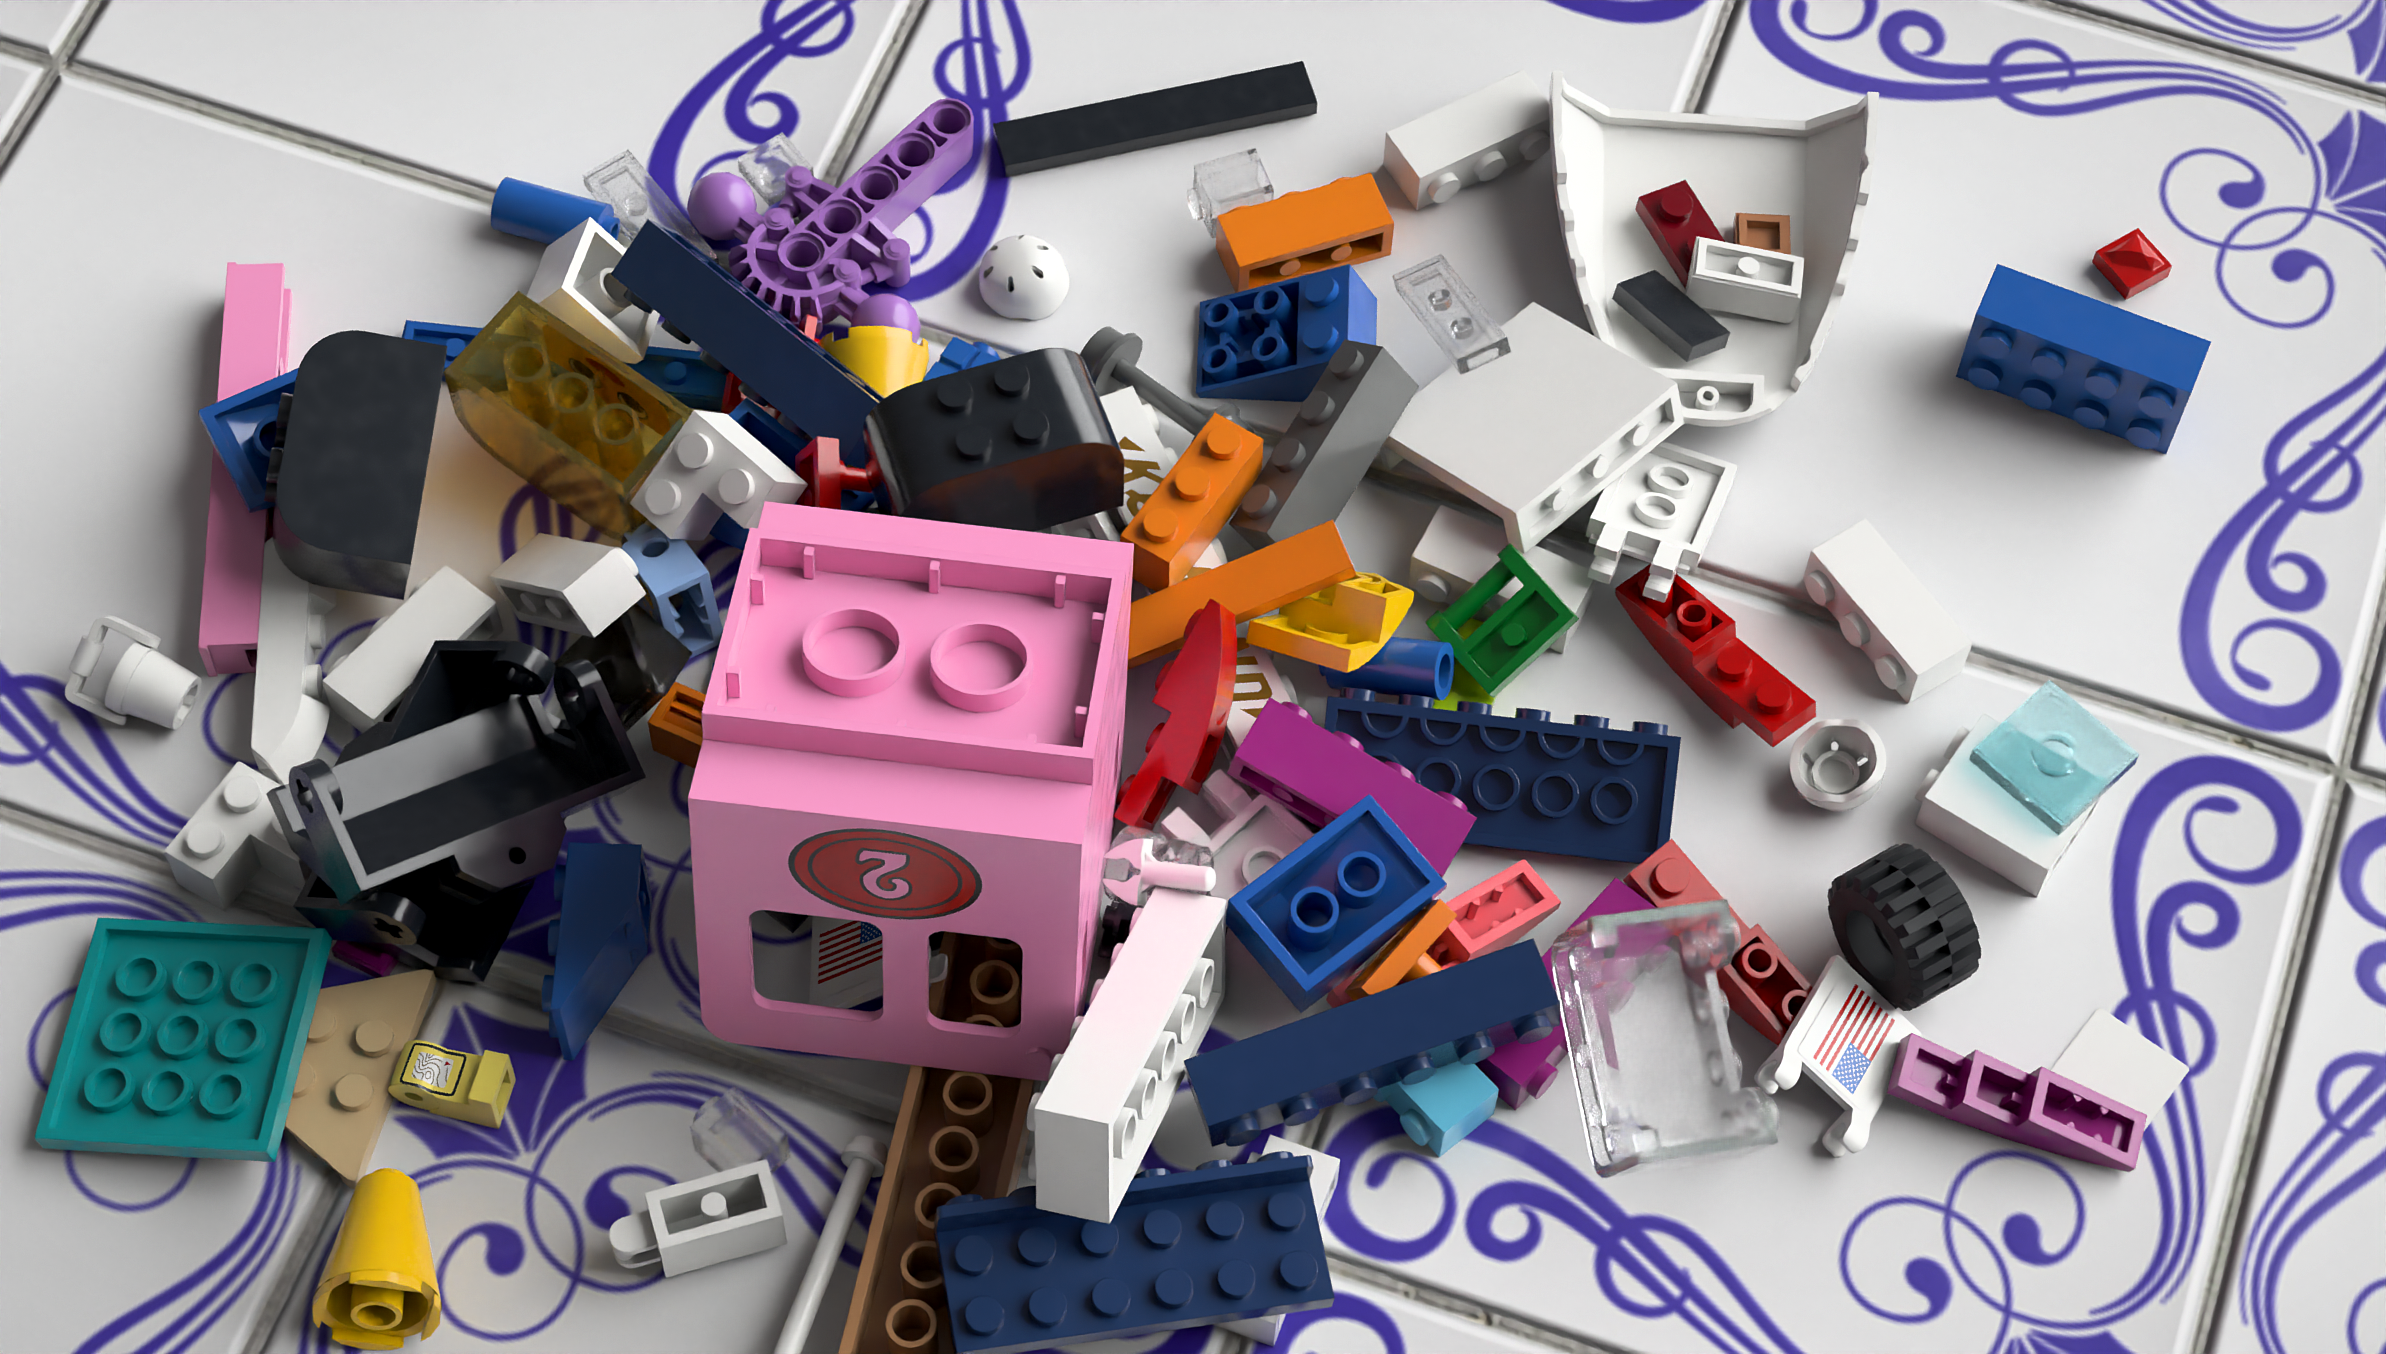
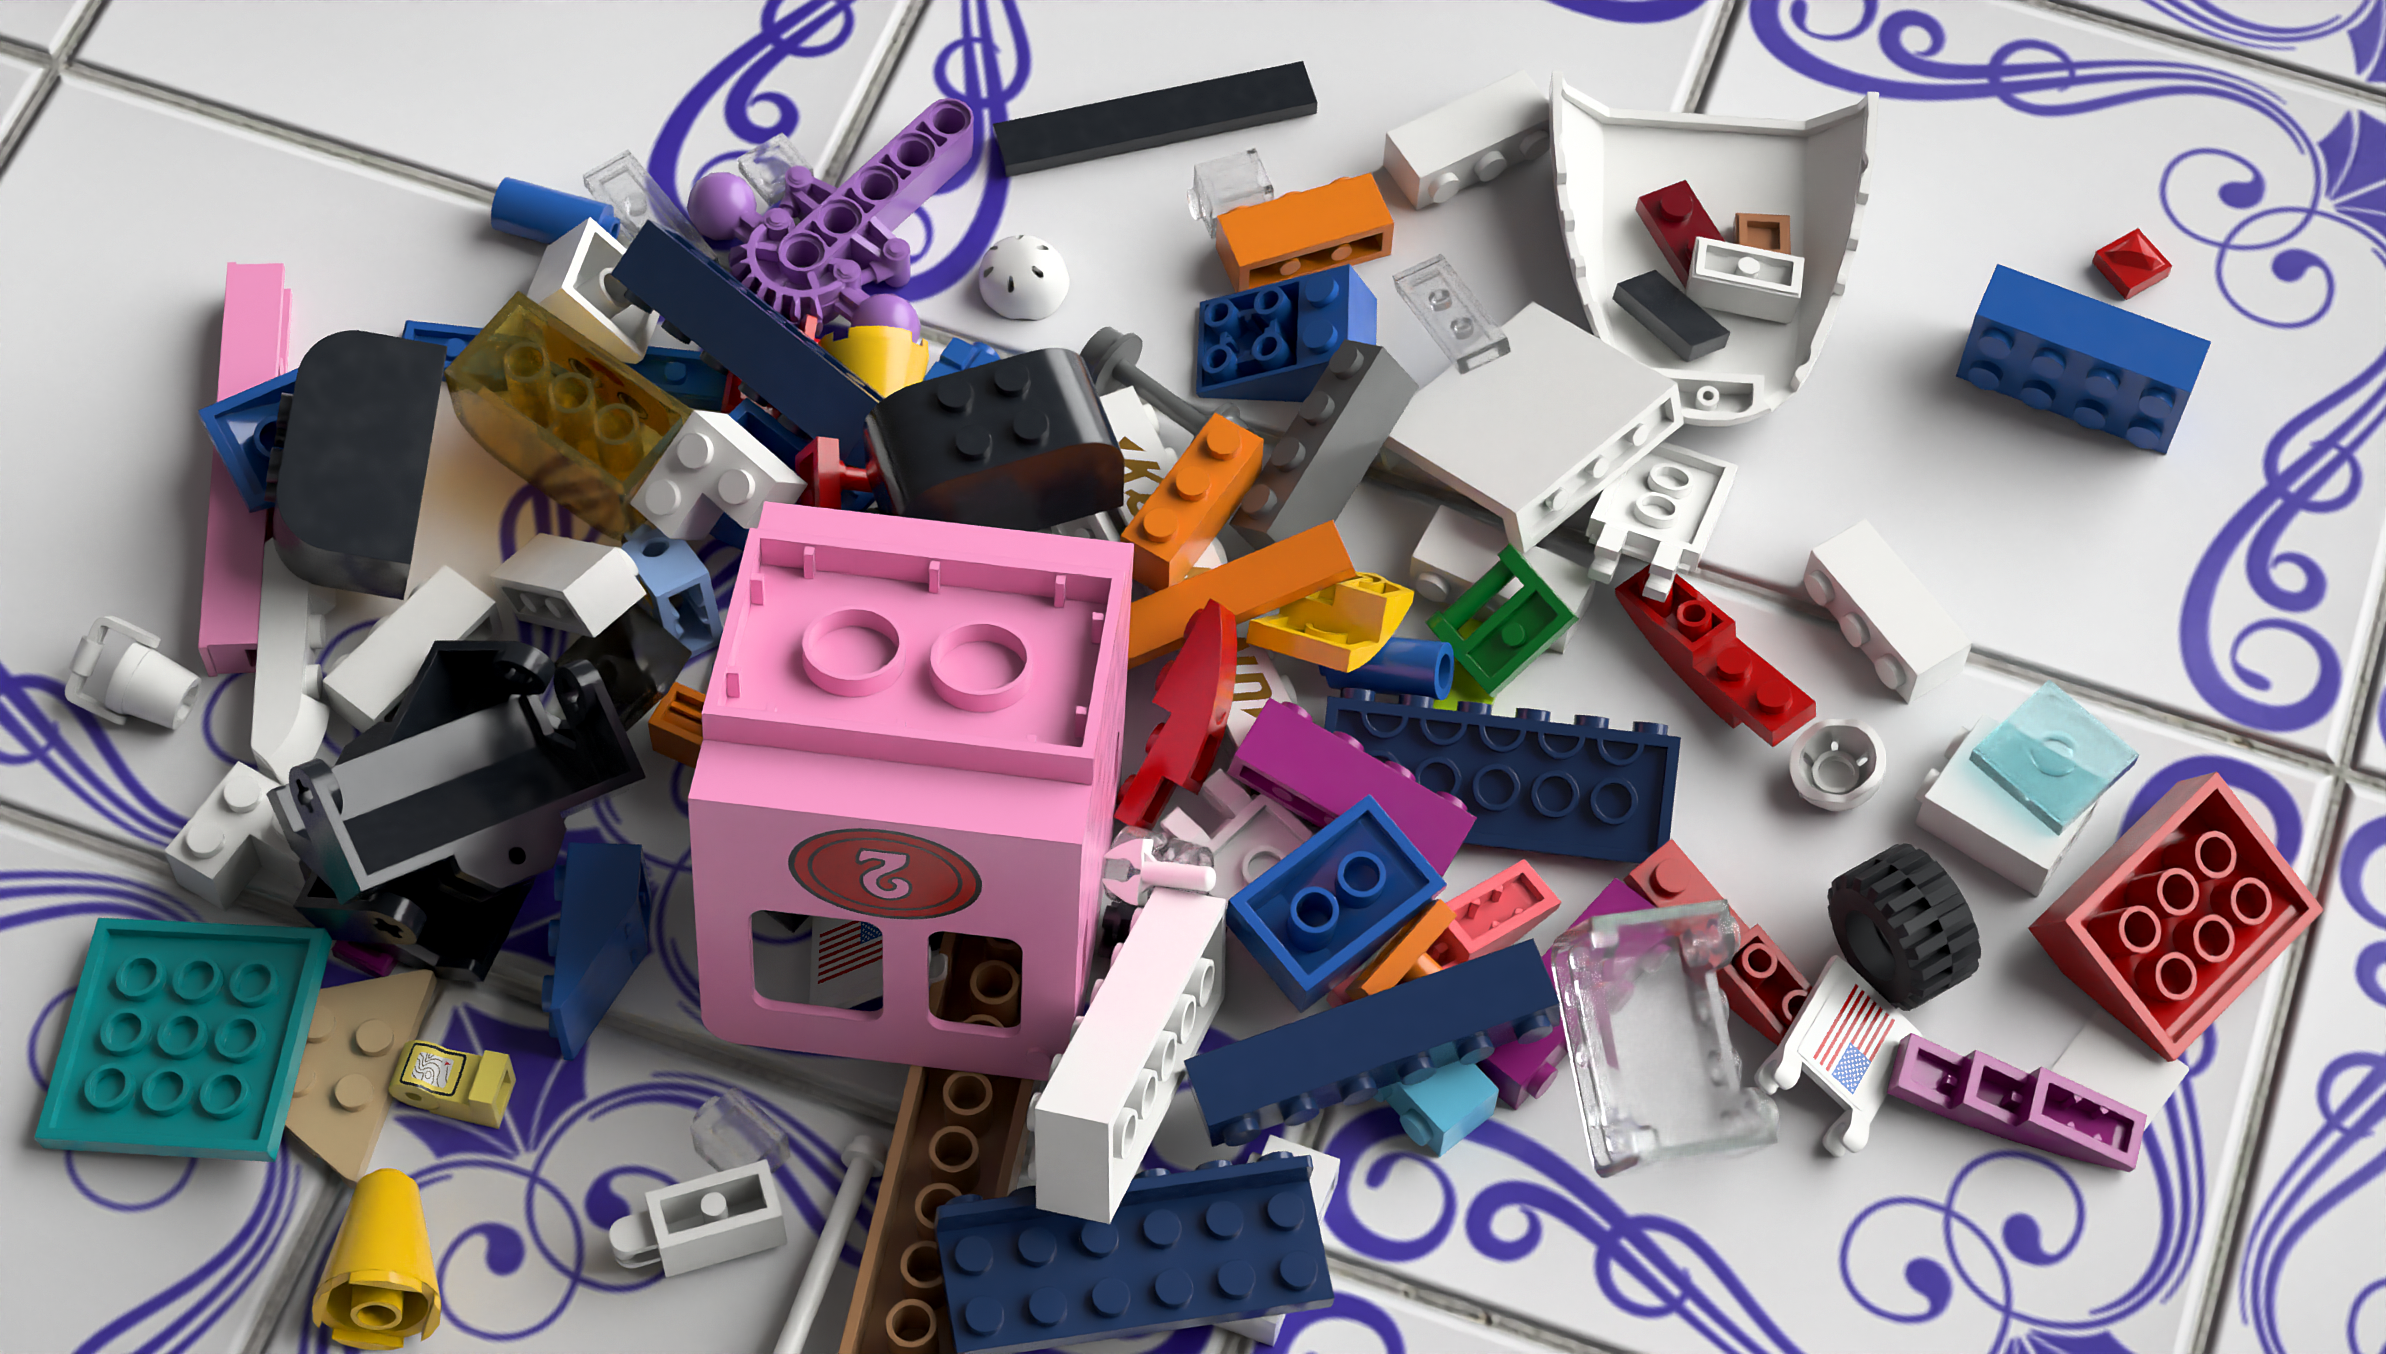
(2178, 915): none -> red slope

